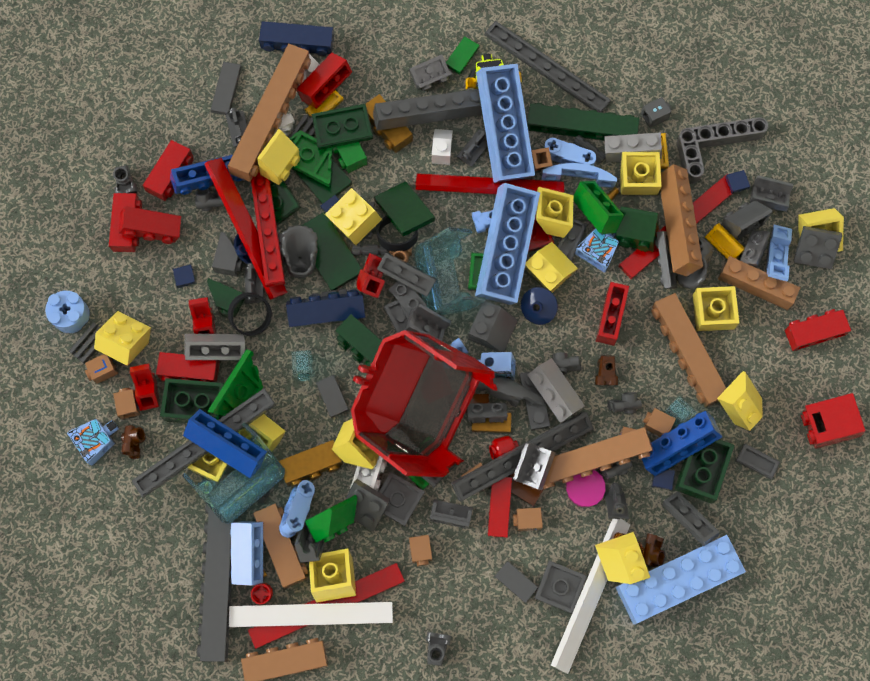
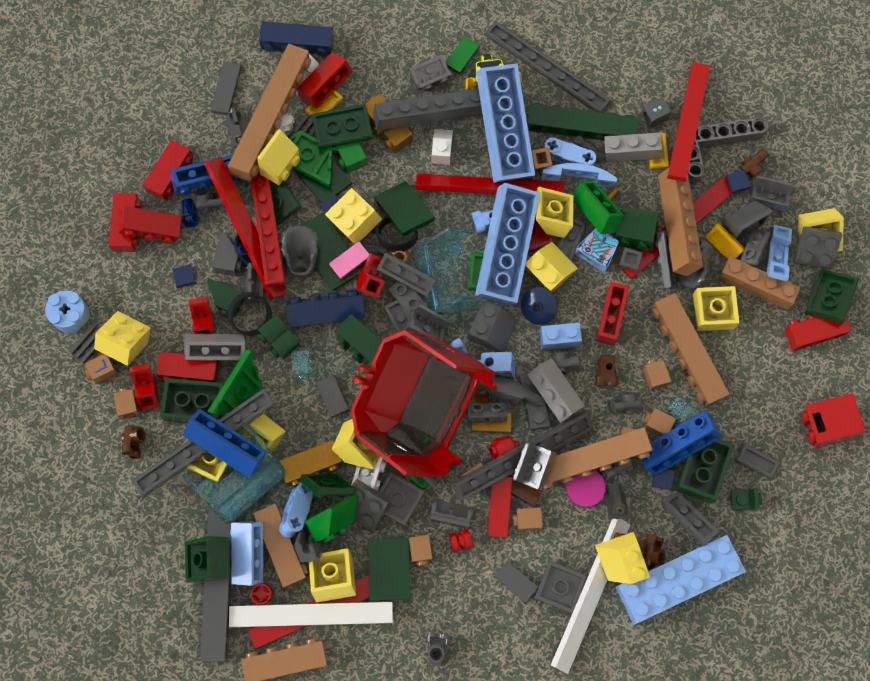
(93, 439): torso -> none
(126, 184): dark grey plate -> none
(189, 213): none -> clear blue cone
(207, 559): none -> dark green slope
(278, 337): none -> dark green brick
(327, 485): none -> dark green plate
(349, 260): none -> bright pink tile
(389, 569): none -> dark green tile
(460, 540): none -> red wheel
(474, 148): dark grey hinge -> none
(560, 336): none -> light blue brick
(630, 259): none -> dark grey tile
(640, 173): light yellow slope -> none
(656, 374): none -> medium nougat brick
(688, 122): none -> red tile
(742, 402): light yellow slope -> none
(745, 499): none -> dark green bracket
(752, 165): none -> reddish brown plate
(832, 296): none -> dark green tile

